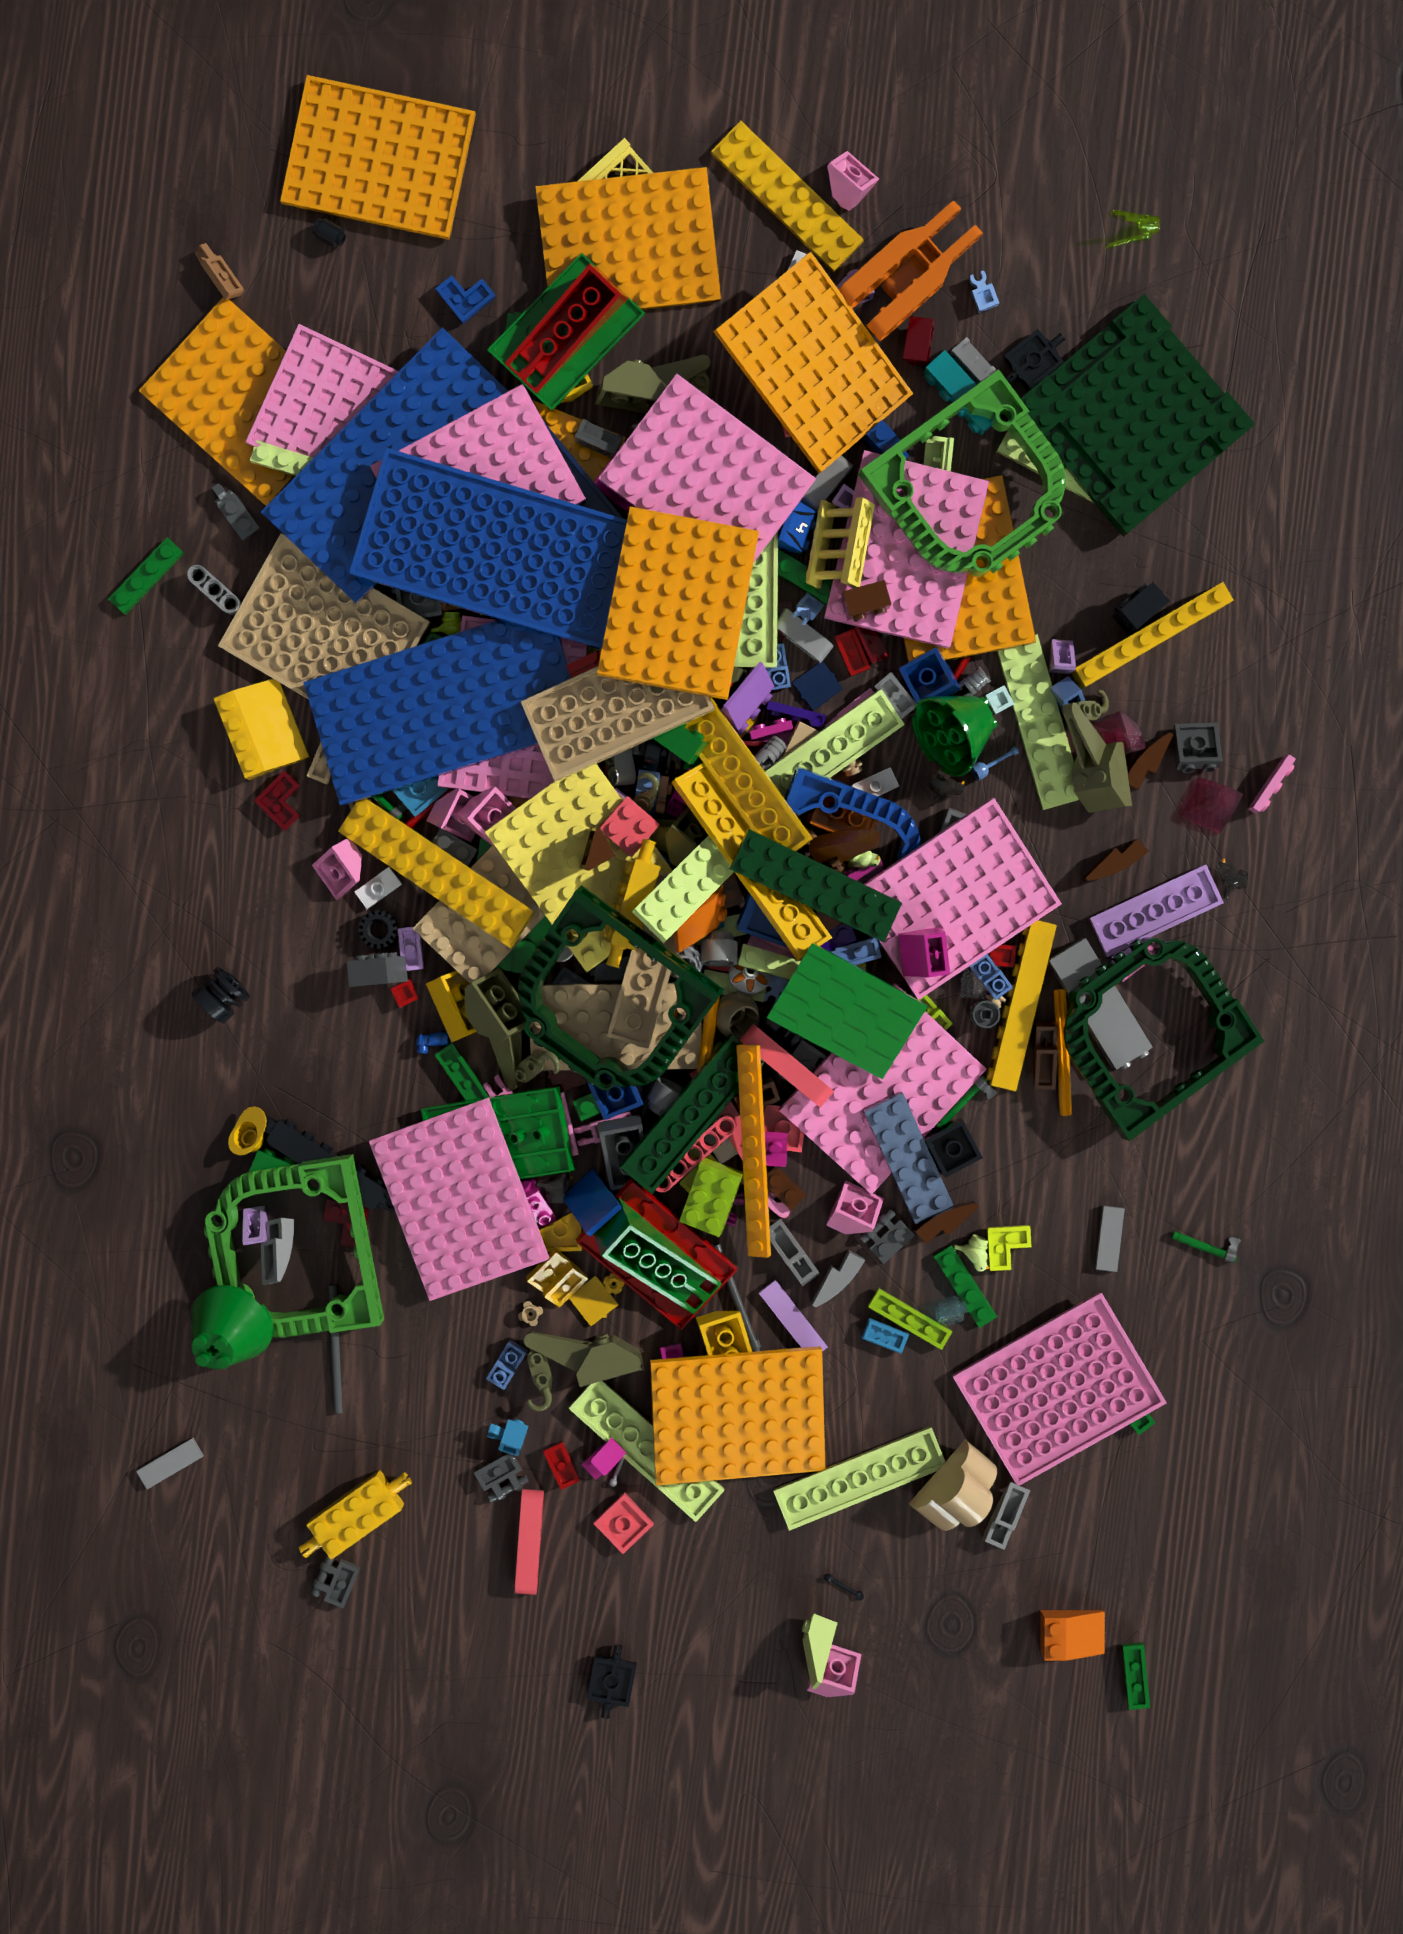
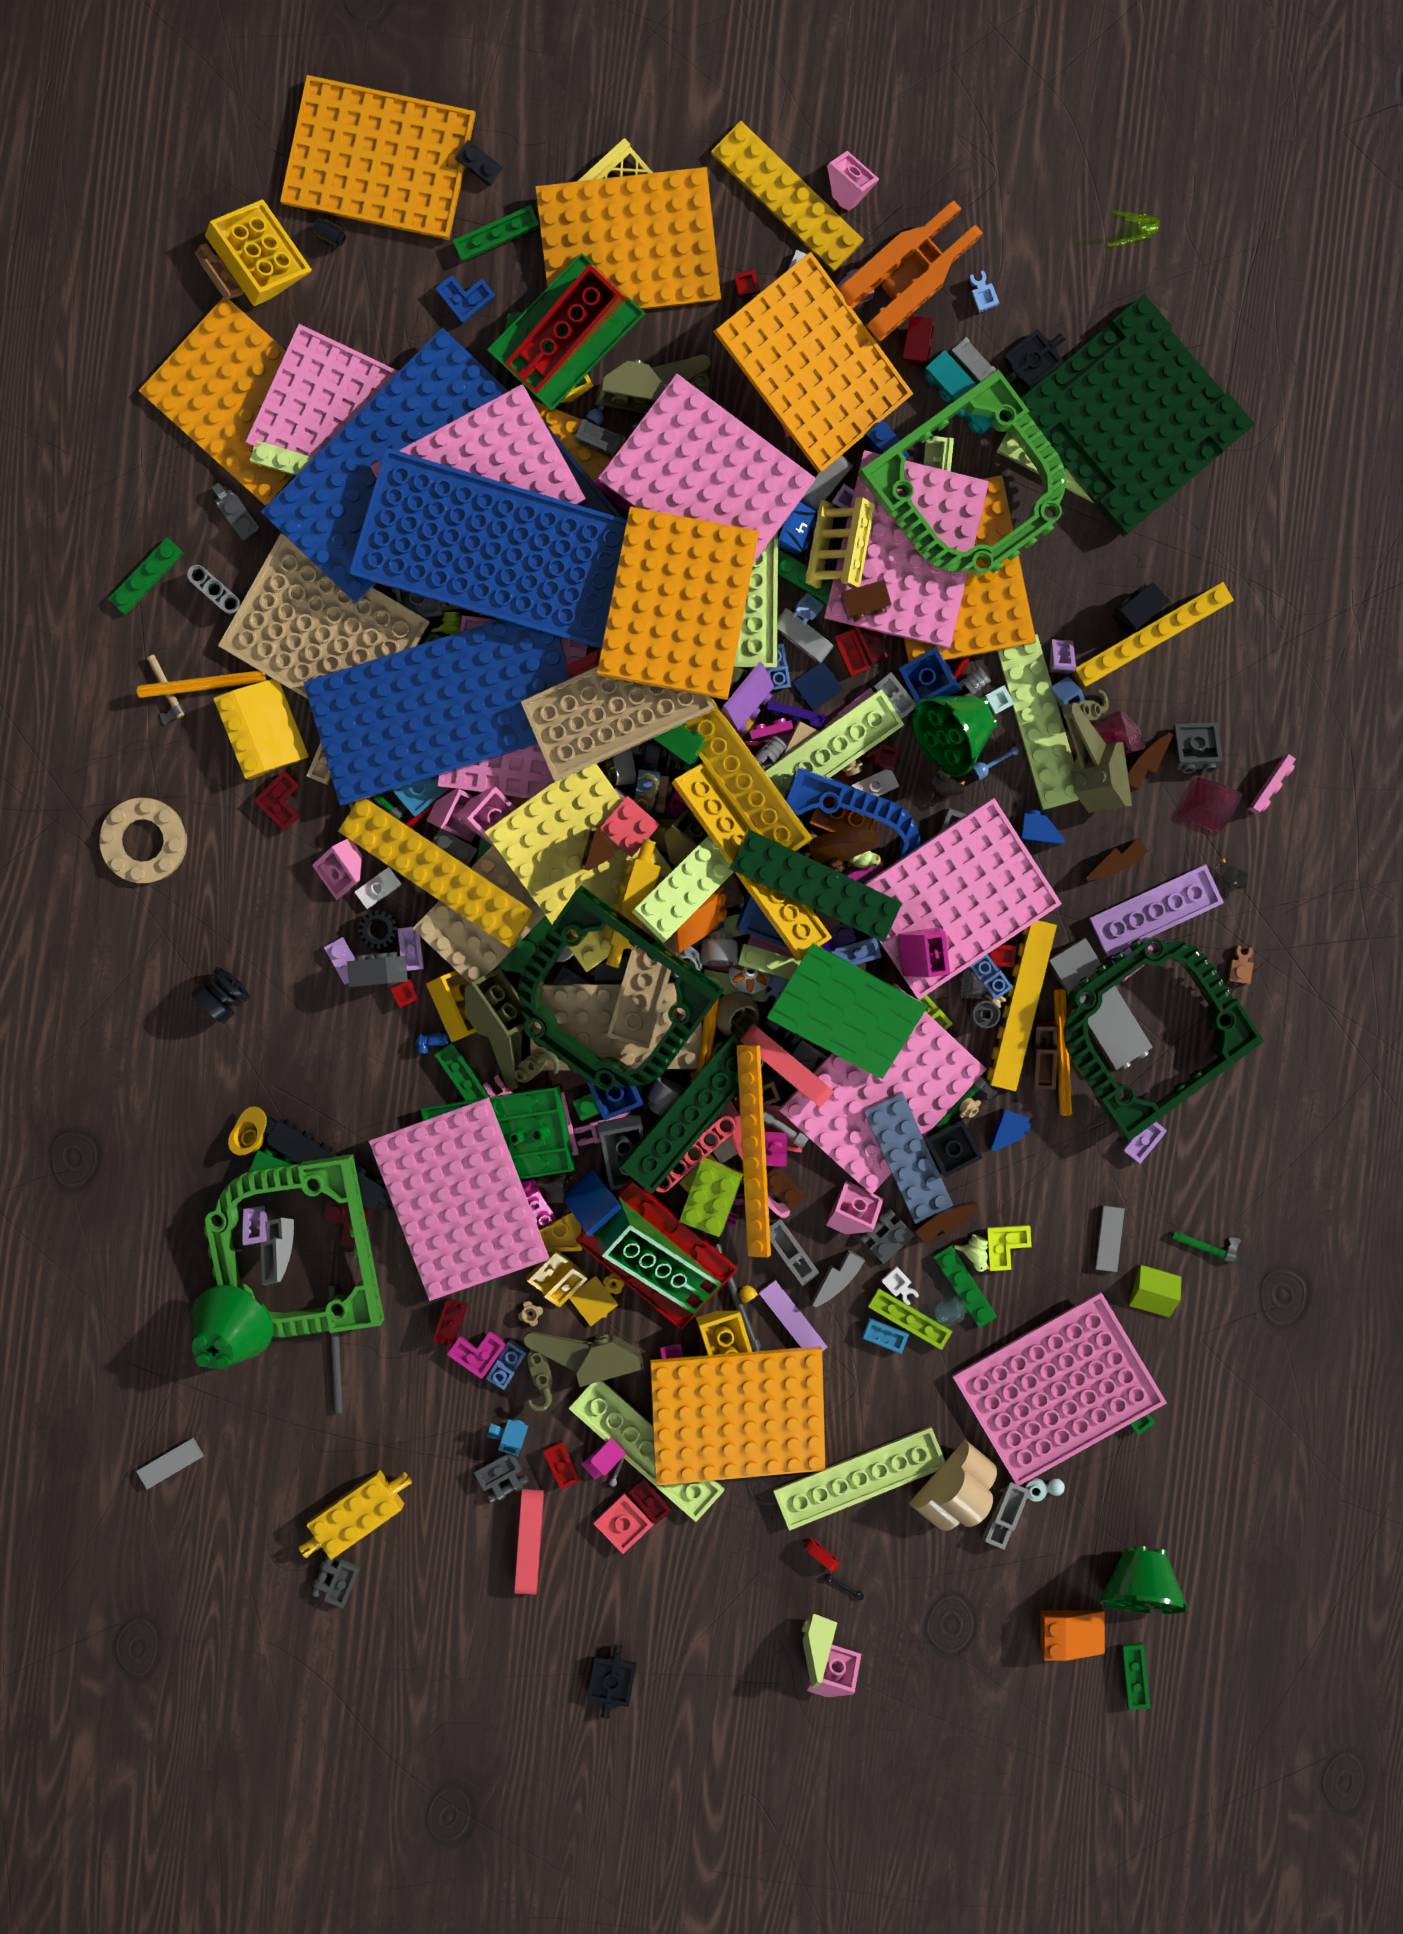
(173, 835): none -> tan plate
(176, 709): none -> tan piece
(200, 684): none -> light orange axle
(257, 251): none -> yellow slope
(340, 953): none -> lavender plate
(450, 1322): none -> dark red hinge
(477, 1359): none -> dark pink plate
(478, 163): none -> black plate
(496, 233): none -> green plate
(595, 416): none -> medium blue hinge
(650, 1500): none -> dark red plate
(746, 283): none -> red plate
(747, 1293): none -> yellow hinge
(798, 1138): none -> light grey bar
(821, 1554): none -> red beam
(883, 757): none -> dark red plate
(897, 1283): none -> white plate
(969, 1108): none -> tan plate
(1009, 1129): none -> blue slope
(1039, 829): none -> blue slope
(1054, 1487): none -> light aqua plate
(1143, 1143): none -> lavender plate
(1143, 1583): none -> green cone
(1156, 1291): none -> lime slope
(1240, 969): none -> nougat plate

